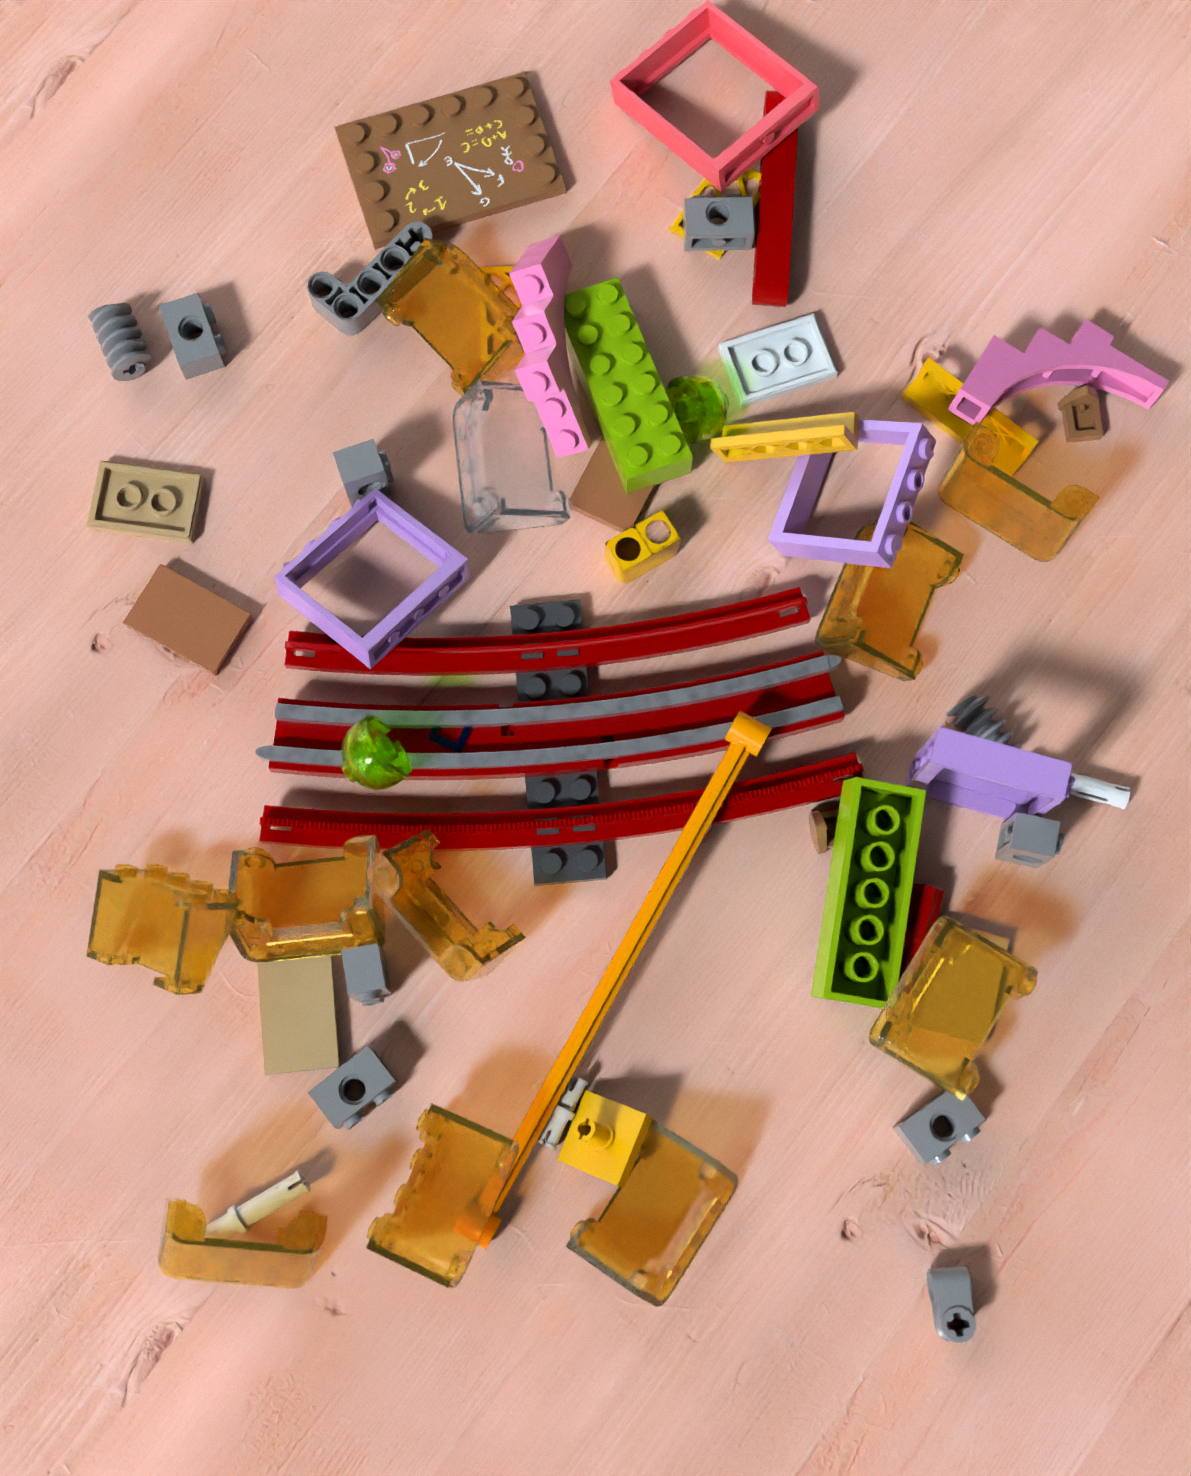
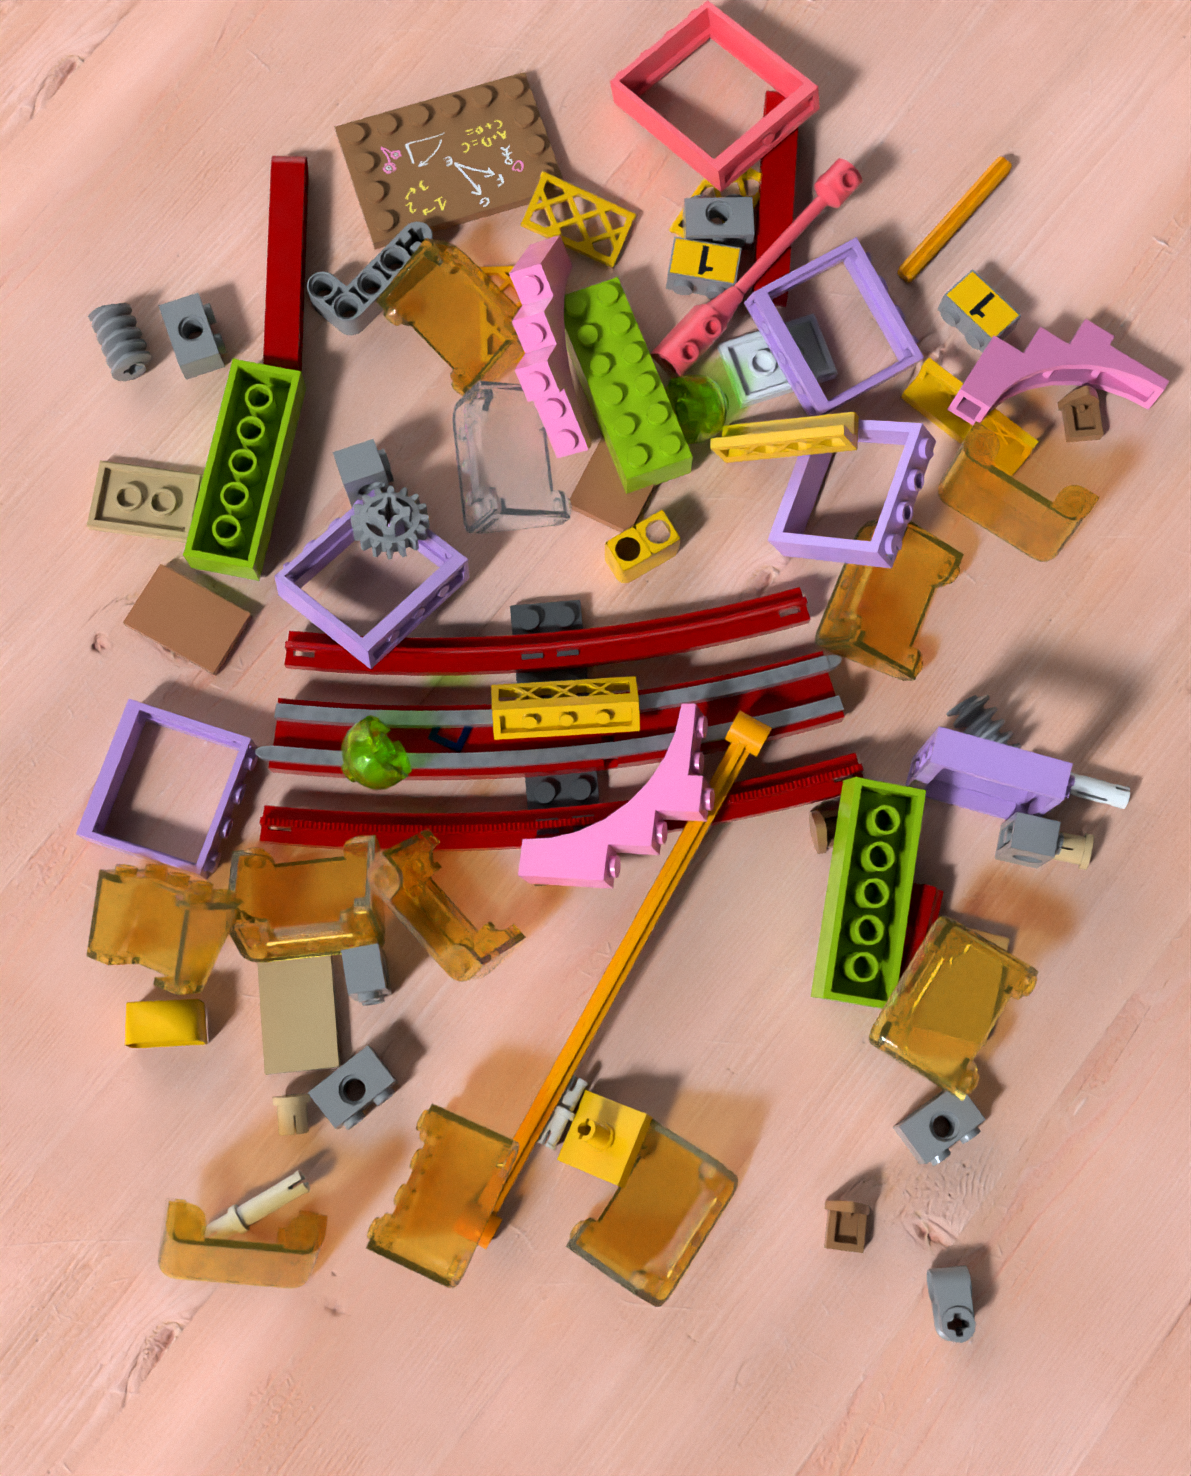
(115, 768): none -> lavender window
(165, 1023): none -> yellow piece
(245, 470): none -> lime brick
(286, 262): none -> red beam
(292, 1113): none -> tan bush
(405, 529): none -> light grey gear
(565, 712): none -> yellow fence
(602, 207): none -> yellow window
(638, 827): none -> bright pink arch
(702, 267): none -> brick
(708, 321): none -> coral bar
(785, 350): none -> lavender window
(846, 1225): none -> medium nougat tile
(954, 219): none -> light orange axle
(978, 311): none -> brick
(1077, 851): none -> tan bush

